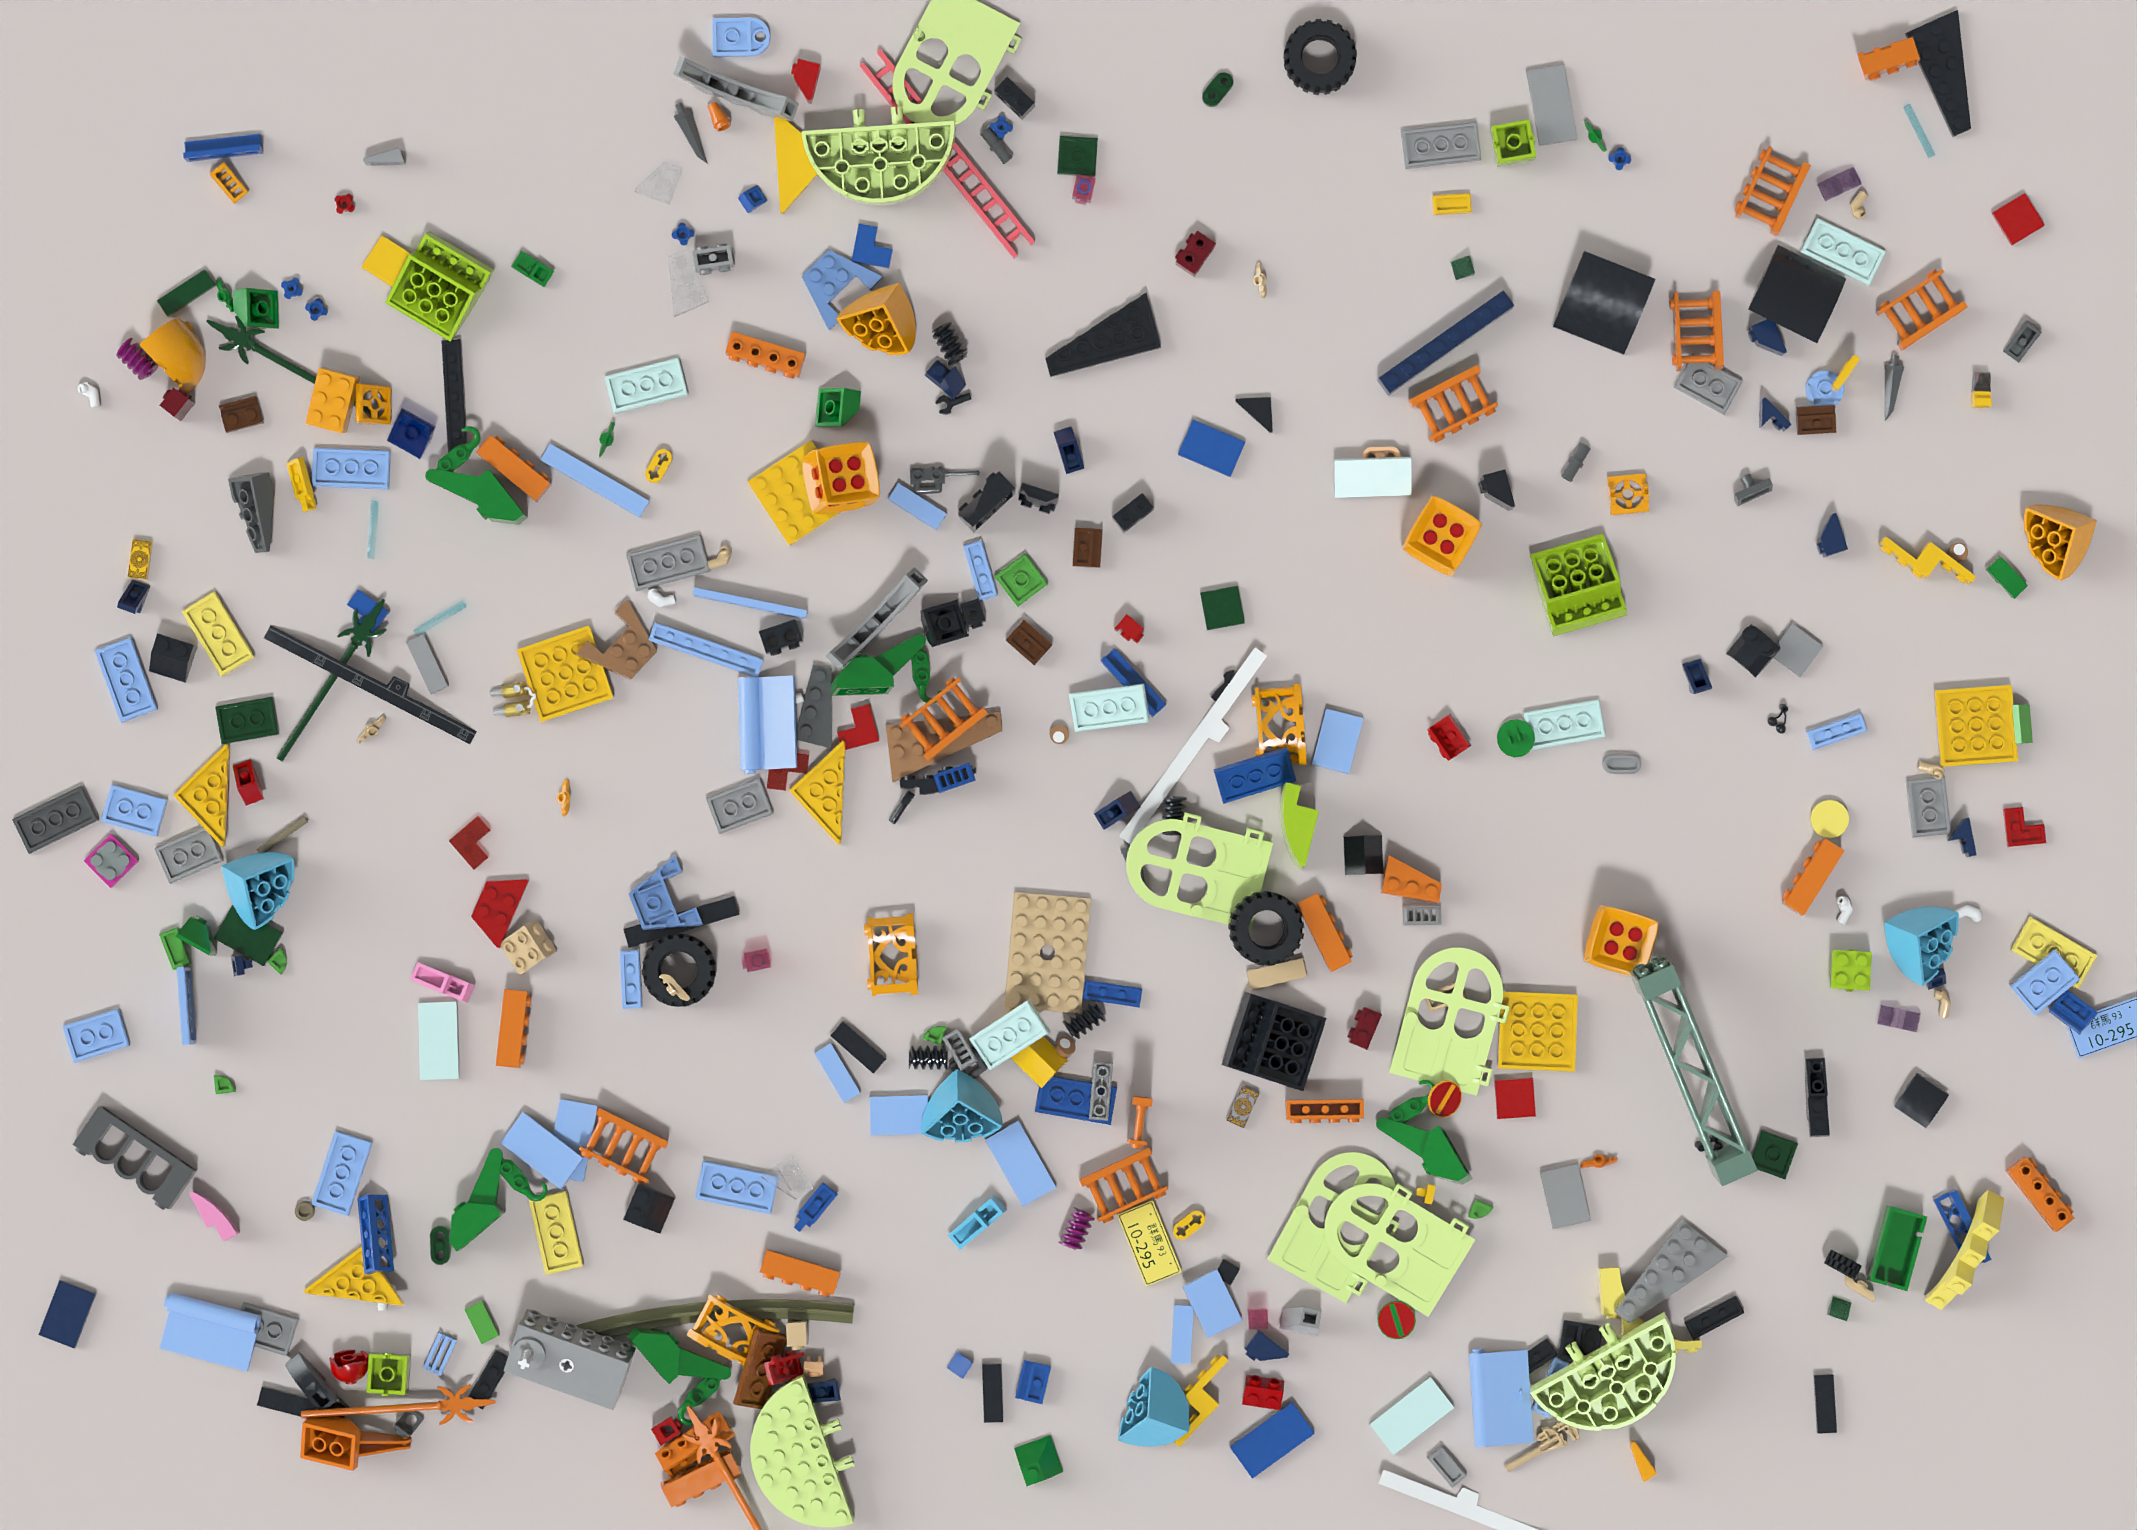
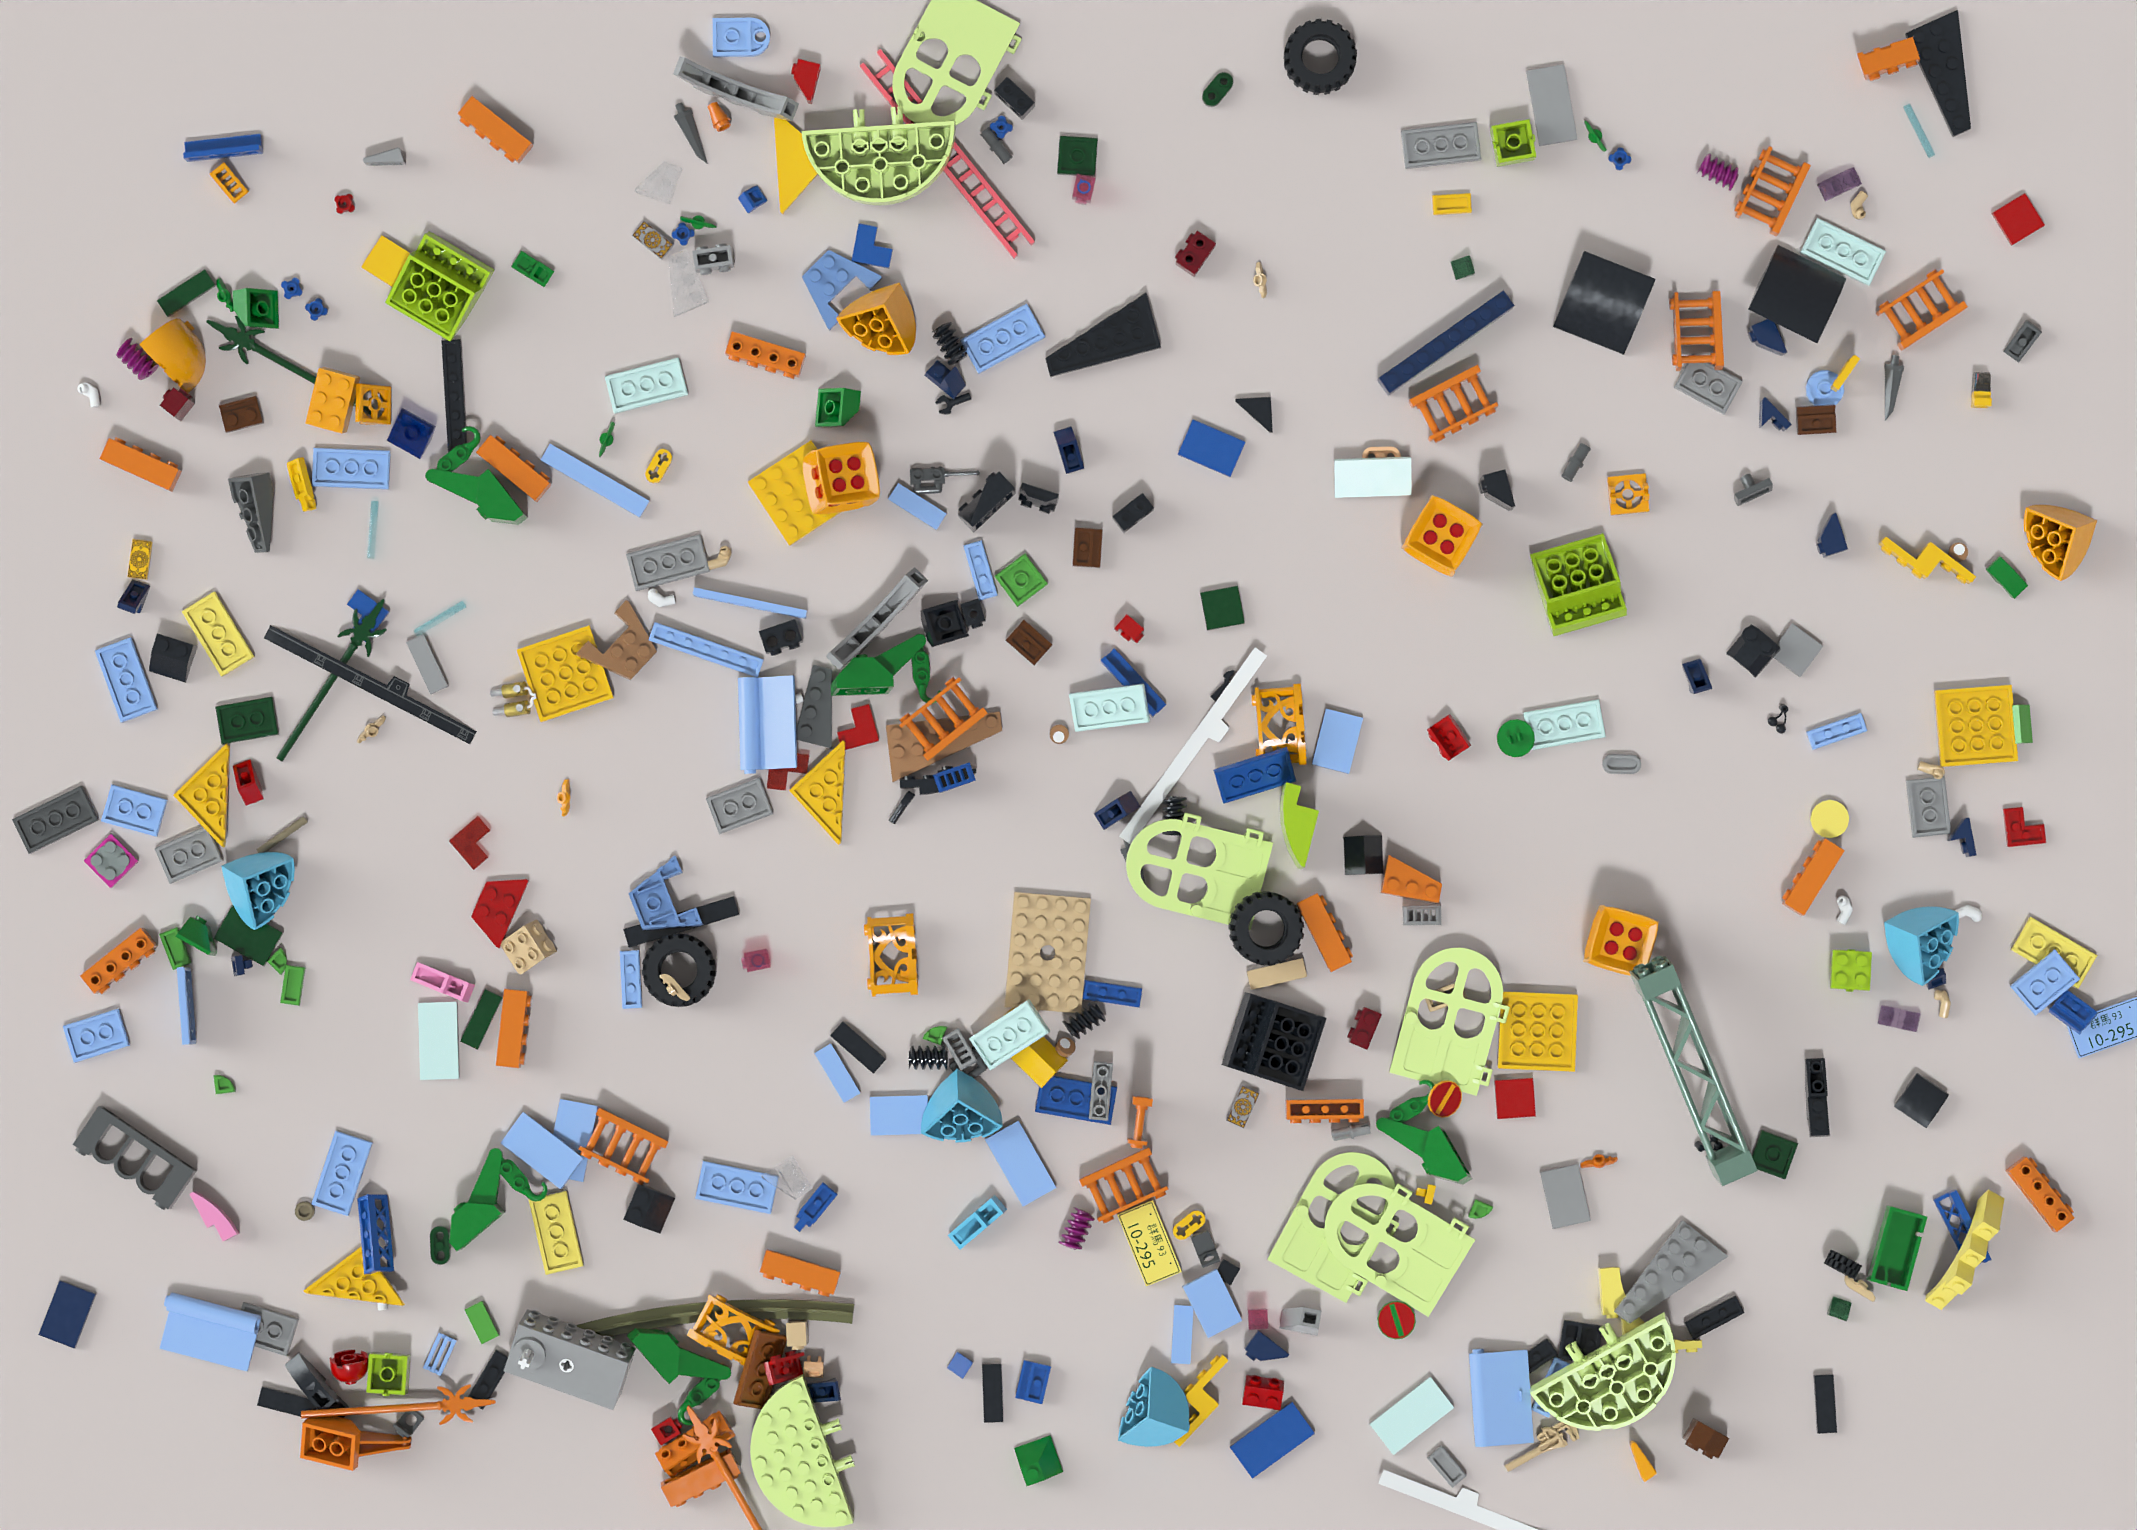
(118, 961): none -> orange brick
(140, 464): none -> orange brick
(292, 985): none -> bright green tile
(481, 1019): none -> dark green tile
(494, 129): none -> orange brick
(652, 240): none -> tile
(697, 222): none -> green piece
(1002, 338): none -> light blue tile
(1204, 1248): none -> dark grey bracket
(1350, 1131): none -> light grey axle
(1707, 1439): none -> reddish brown brick
(1718, 171): none -> magenta piece

